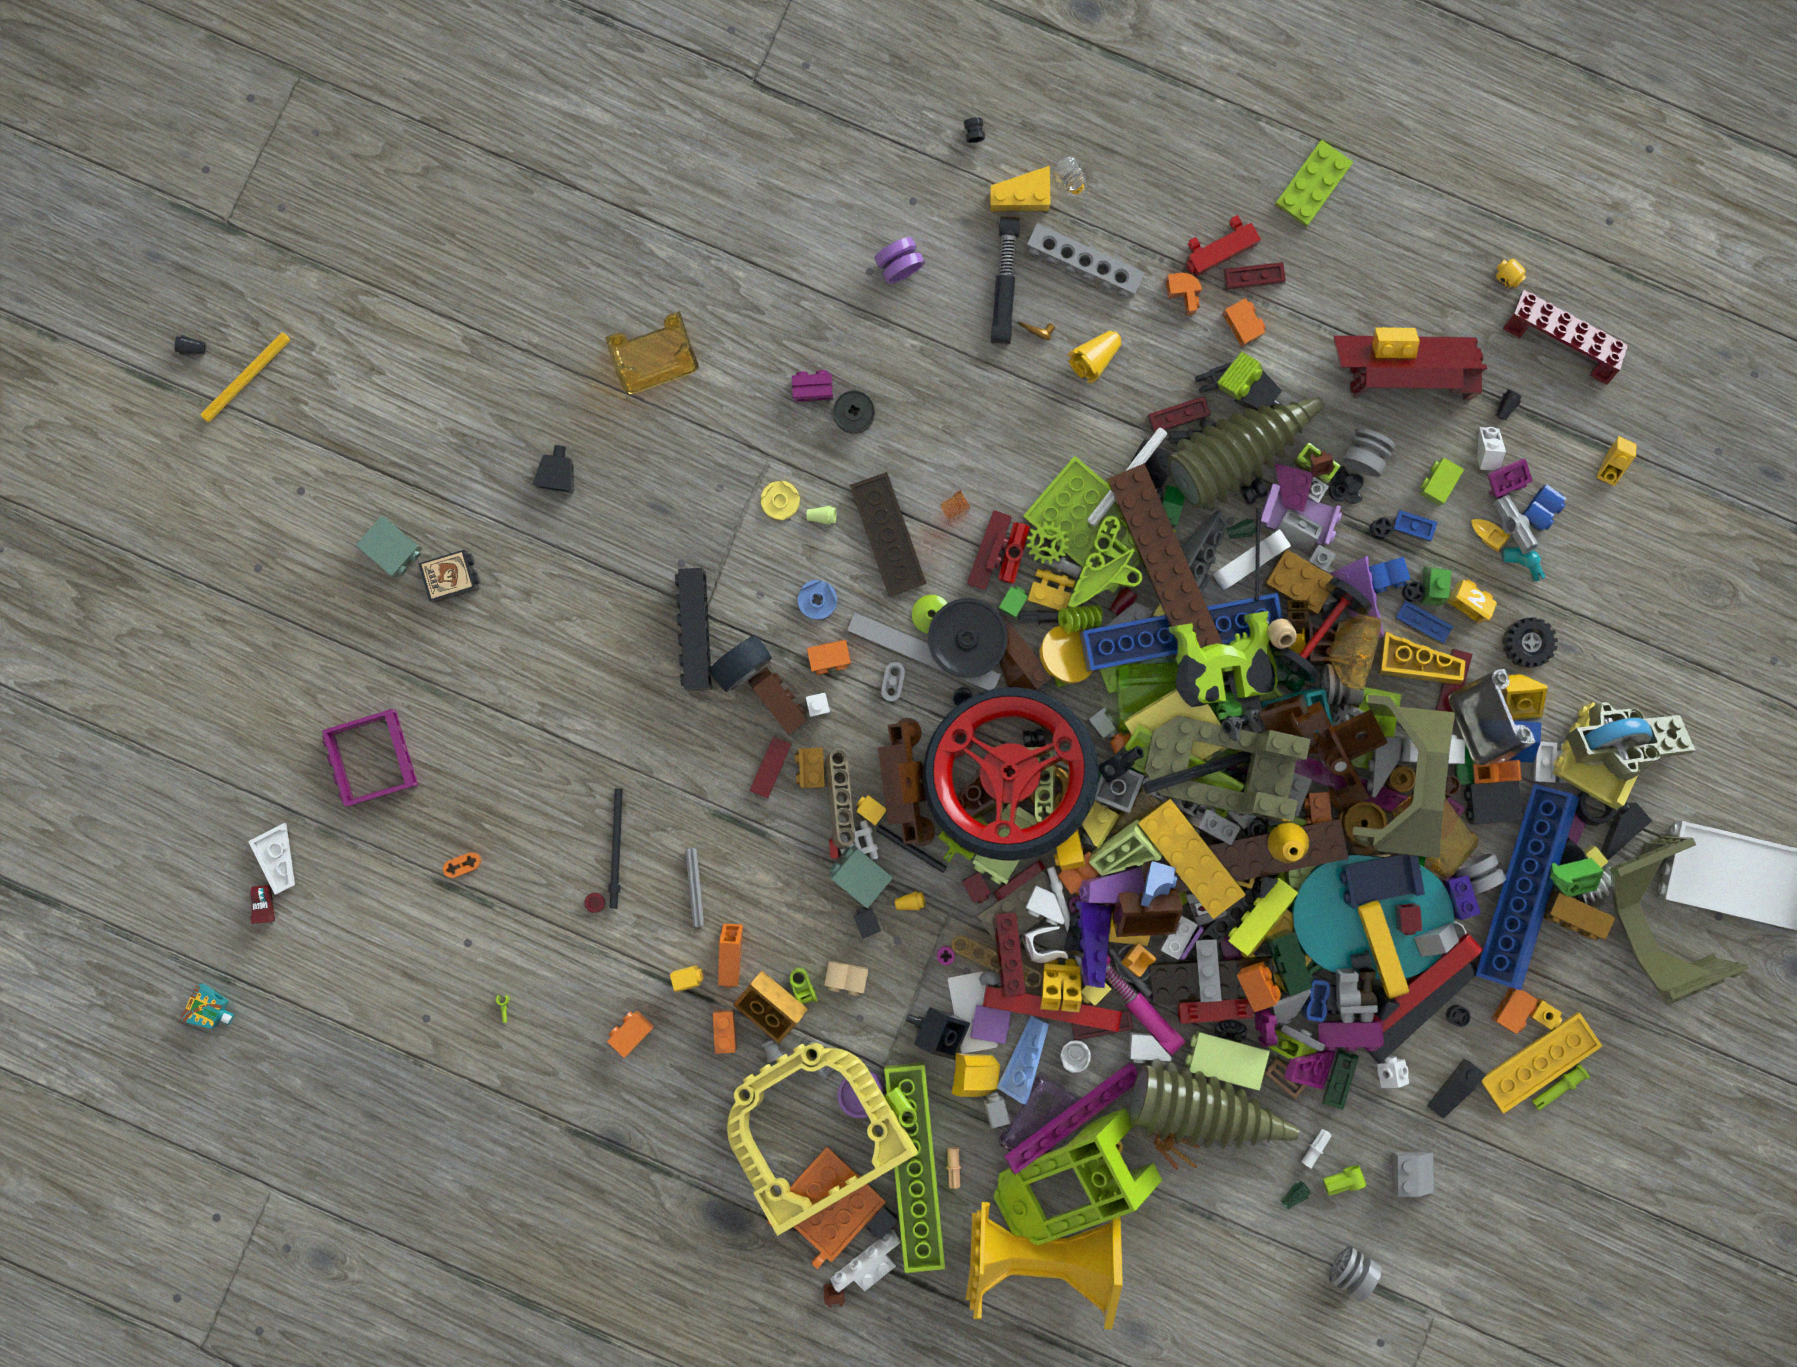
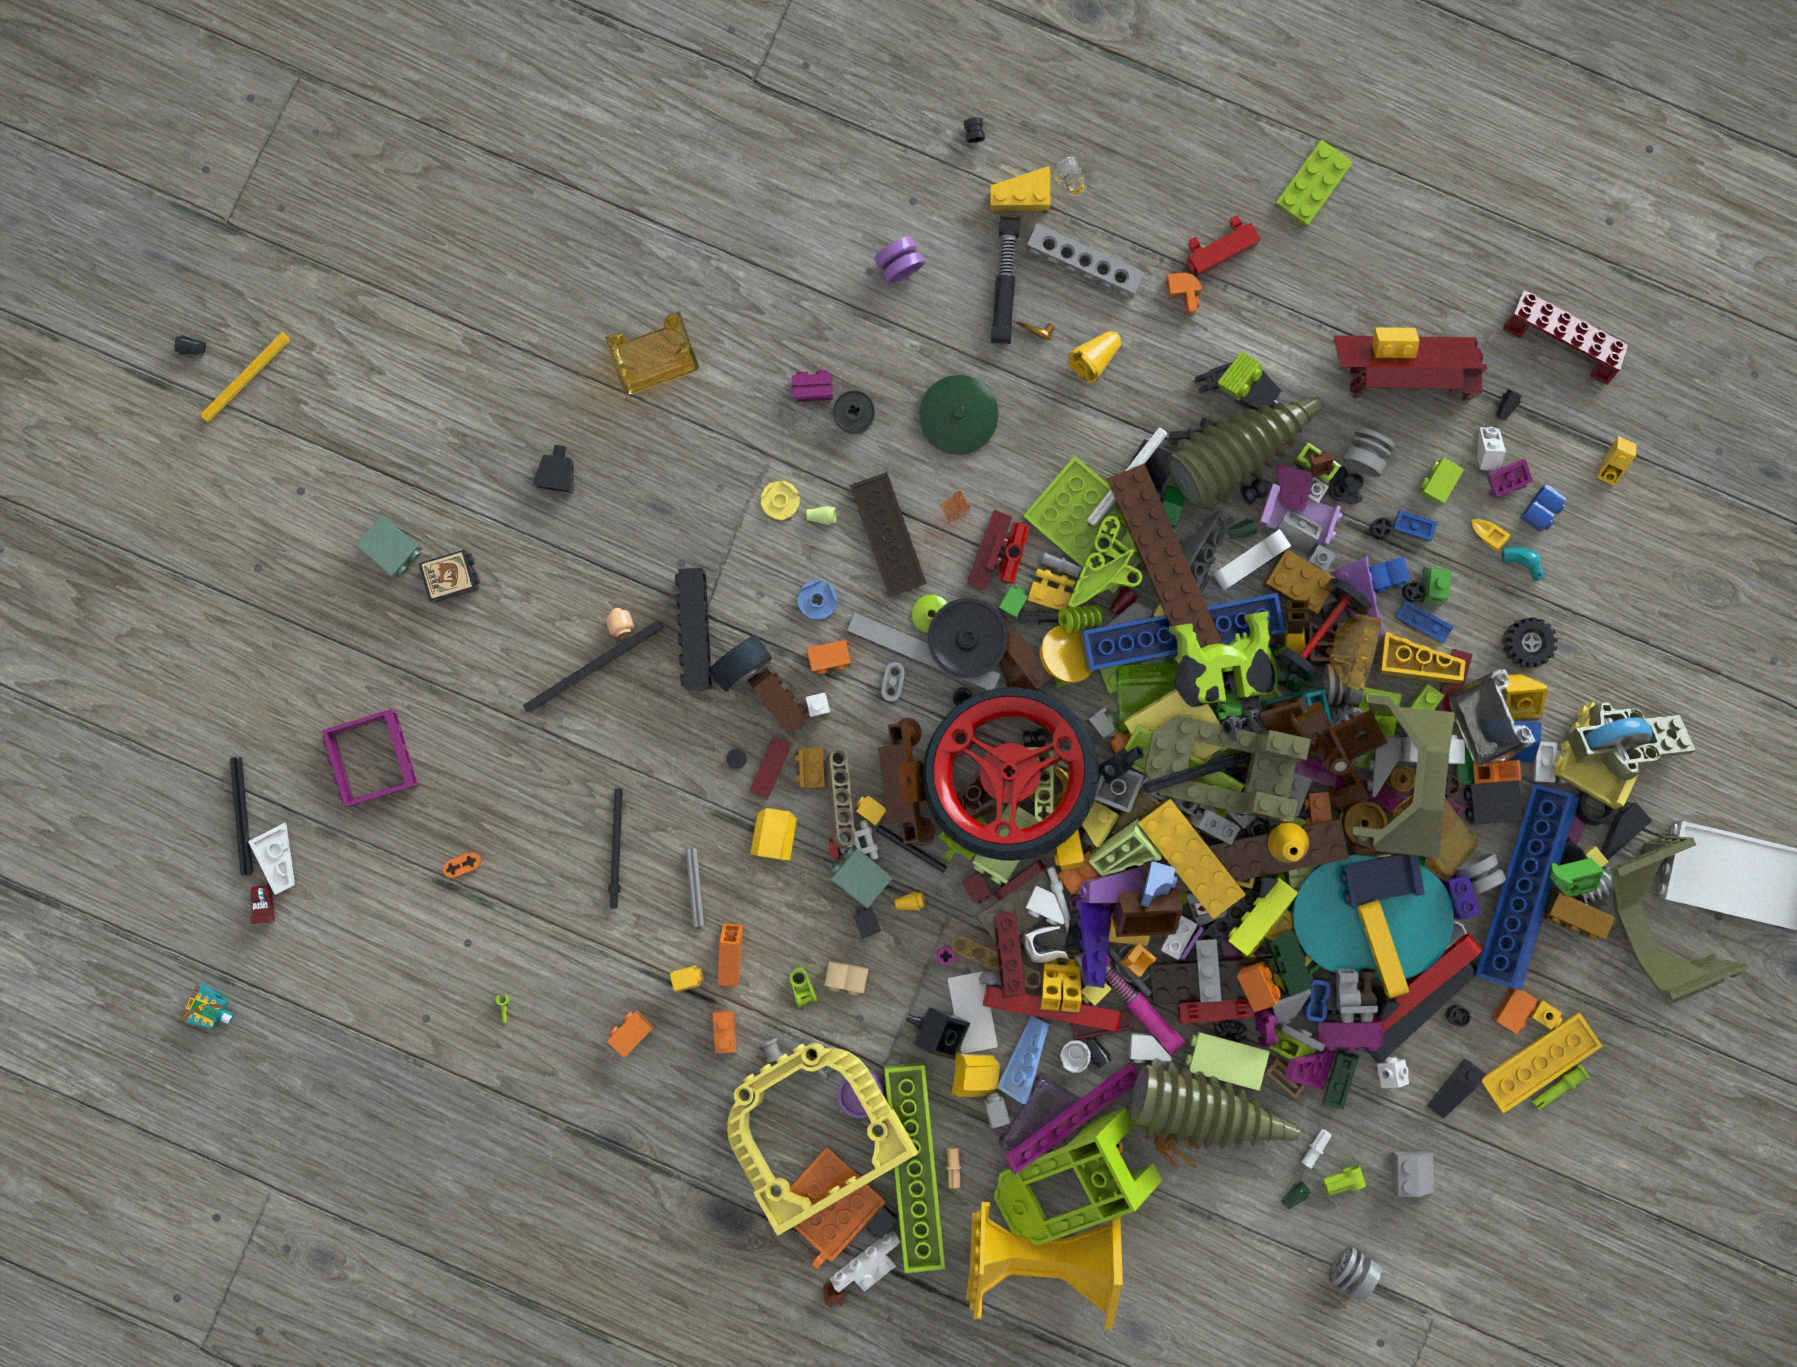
(241, 816): none -> black axle
(593, 666): none -> black tile
(594, 902): dark red tile -> none
(619, 623): none -> light nougat head
(736, 758): none -> black tile
(770, 1007): pearl gold brick -> none
(774, 834): none -> yellow slope
(900, 1105): lime piece -> none
(958, 414): none -> dark green dish
(990, 1024): medium lavender piece -> none
(1053, 551): lime gear -> none
(1099, 1054): none -> black cone
(1179, 414): dark red tile -> none
(1244, 322): orange brick -> none
(1254, 275): dark red tile -> none
(1257, 563): black piece -> none
(1281, 633): tan head -> none
(1361, 960): black piece -> none
(1408, 918): dark red brick -> none
(1426, 698): none -> lime brick
(1437, 940): light grey slope -> none
(1471, 601): yellow slope -> none
(1510, 273): yellow head -> none
(1515, 524): light grey piece -> none

